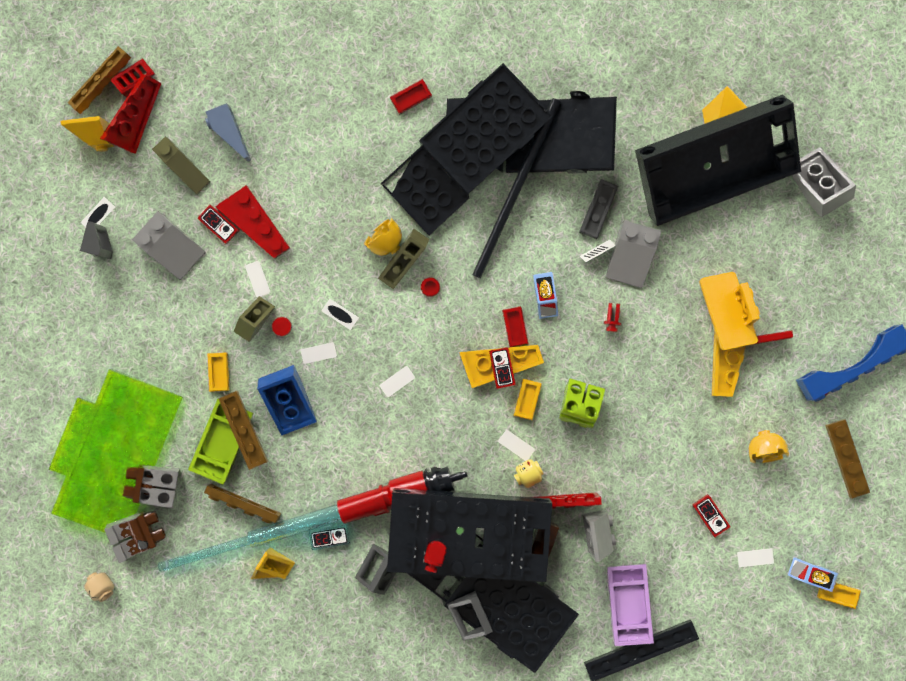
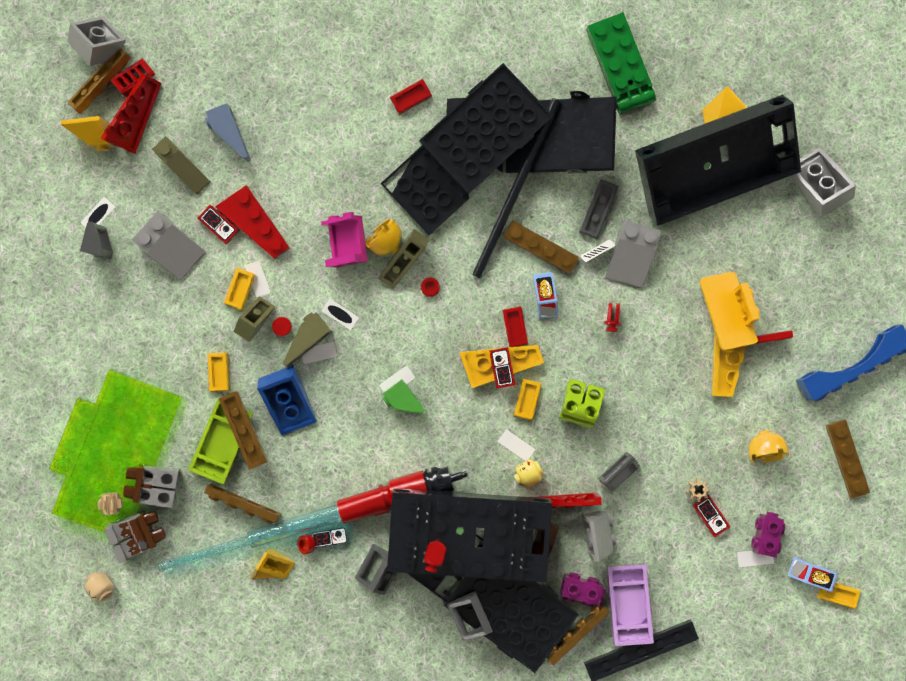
(95, 40): none -> light grey slope
(110, 503): none -> tan gear
(239, 288): none -> yellow tile
(306, 544): none -> red tile
(309, 334): none -> olive slope
(346, 240): none -> dark pink panel
(402, 398): none -> bright green slope
(540, 247): none -> pearl gold plate
(582, 628): none -> pearl gold plate
(588, 590): none -> magenta brick
(619, 471): none -> dark grey tile
(621, 63): none -> green hinge
(698, 496): none -> tan gear
(768, 534): none -> magenta brick

